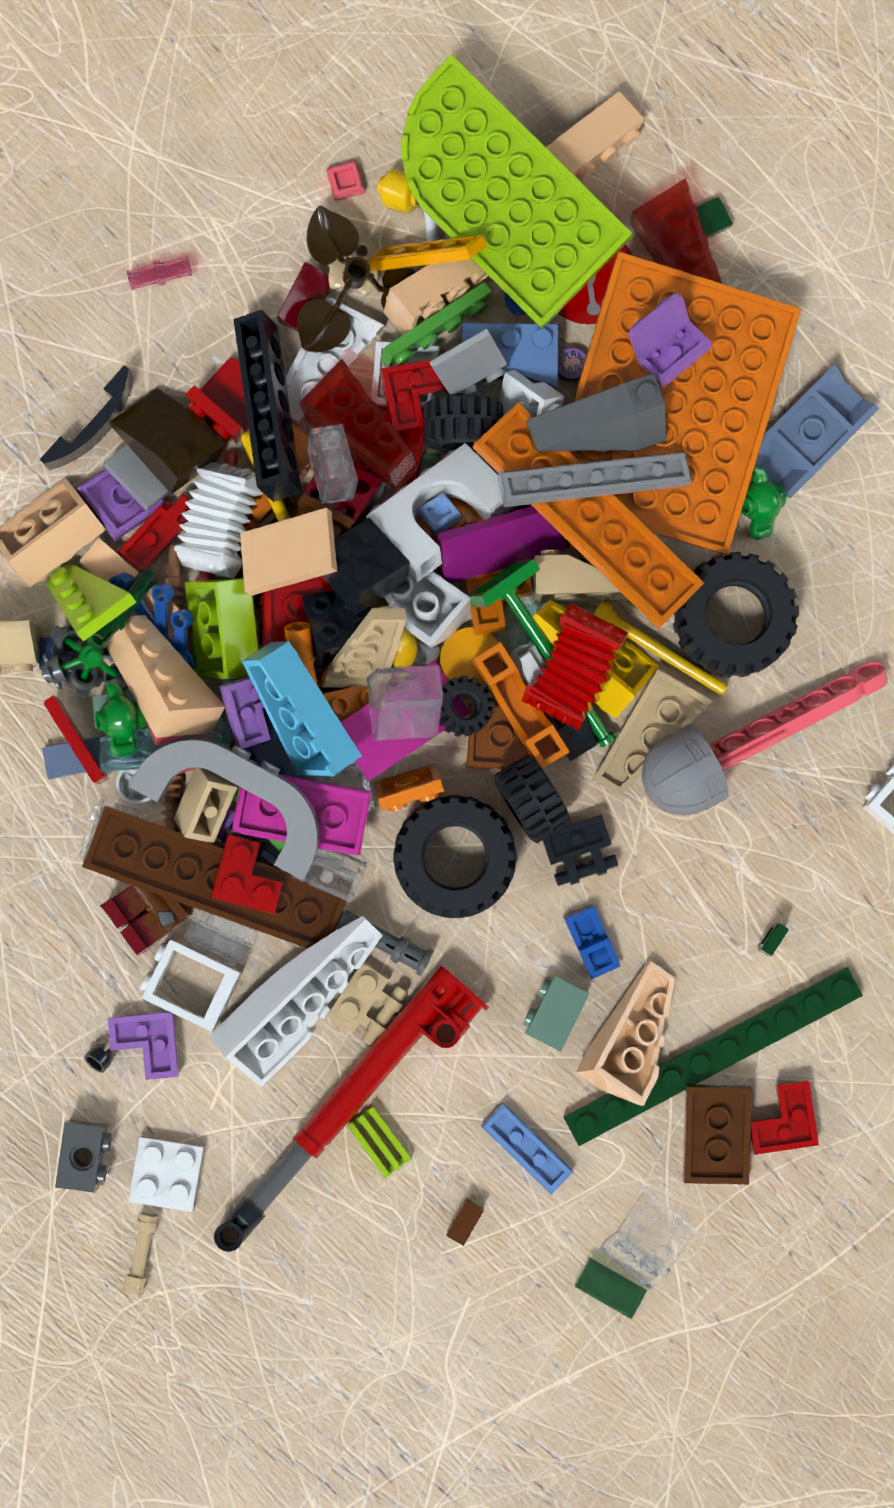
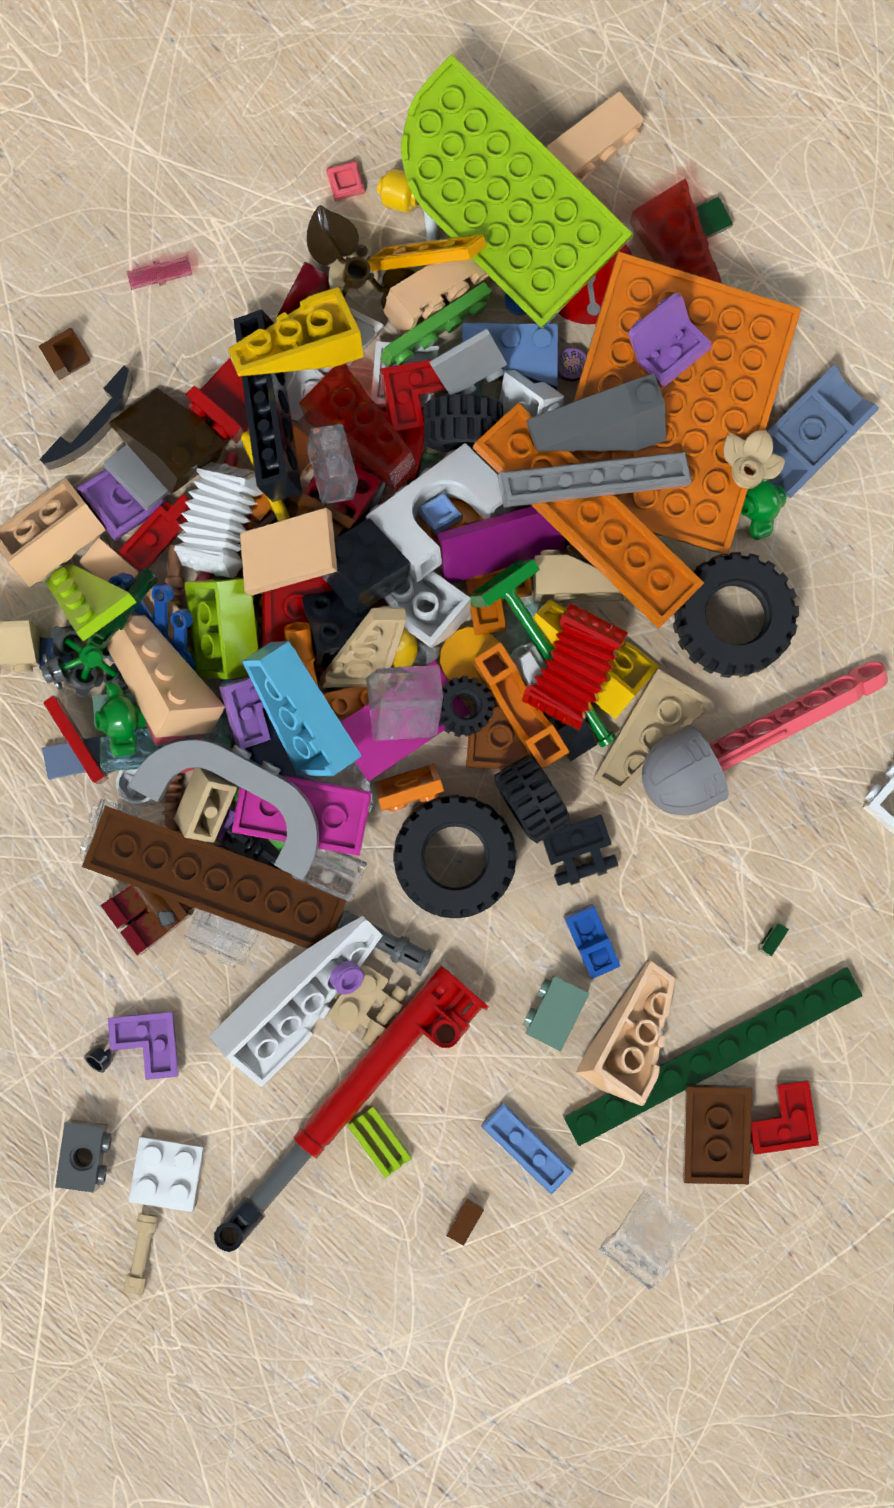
(65, 353): none -> reddish brown panel
(220, 1000): white window -> none
(235, 879): red plate -> none
(308, 338): none -> yellow wedge
(346, 977): none -> medium lavender tile
(606, 613): yellow piece -> none
(610, 1288): clear green tile -> none
(753, 454): none -> tan plate

